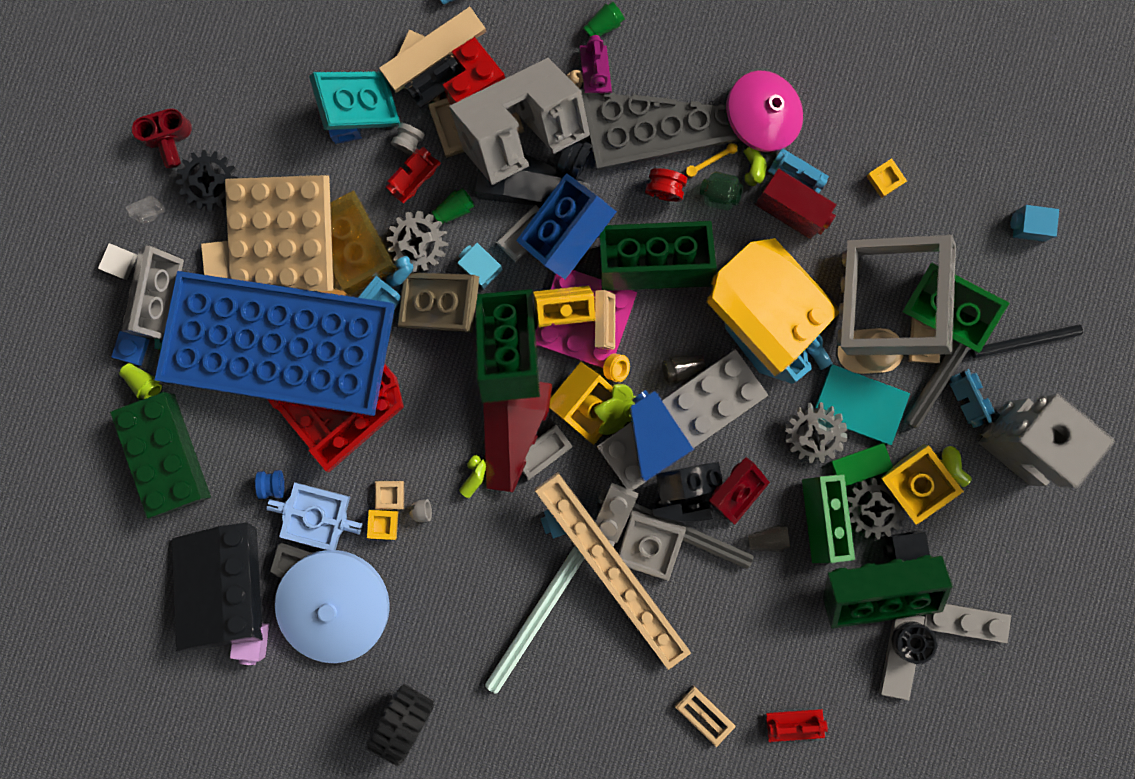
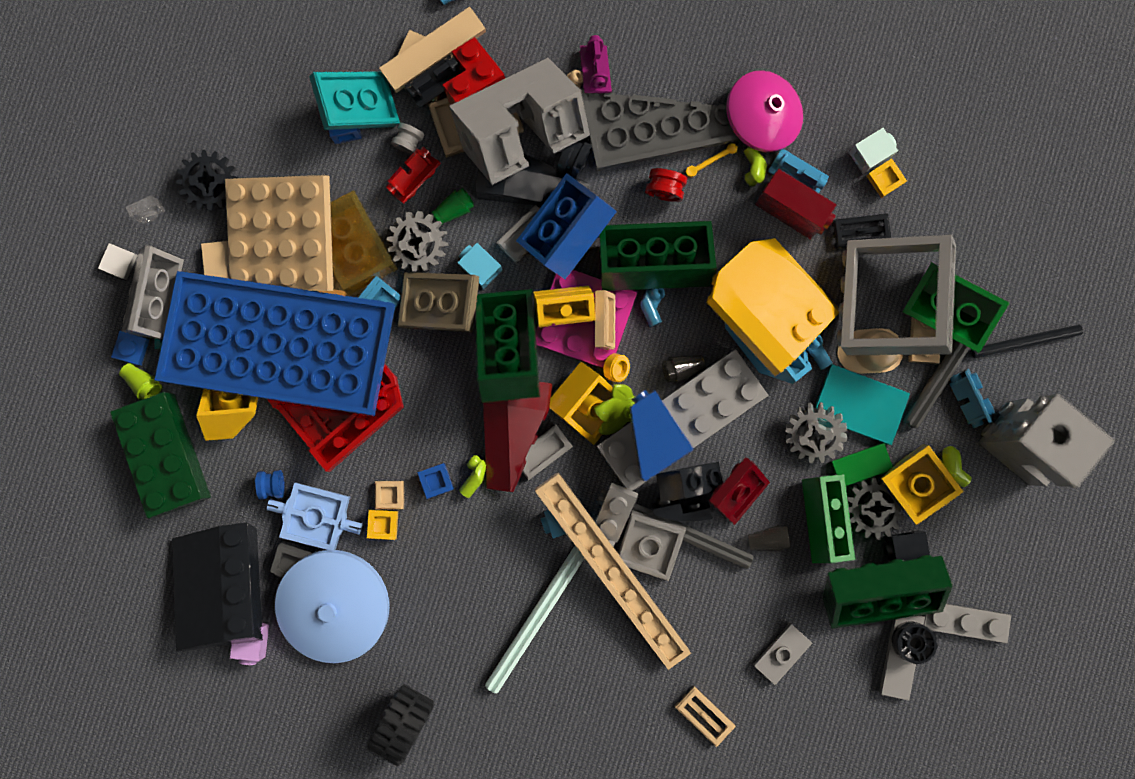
(162, 134): dark red beam -> none
(224, 414): none -> yellow slope
(404, 270): dark azure arm -> none
(421, 511): light grey hinge -> none
(435, 480): none -> blue plate
(604, 20): green cone -> none
(649, 305): none -> dark azure arm
(721, 191): clear green head -> none
(782, 653): none -> light grey plate
(796, 725): red hinge -> none
(838, 233): none -> black tile
(873, 150): none -> light aqua brick
(1035, 223): dark azure brick -> none

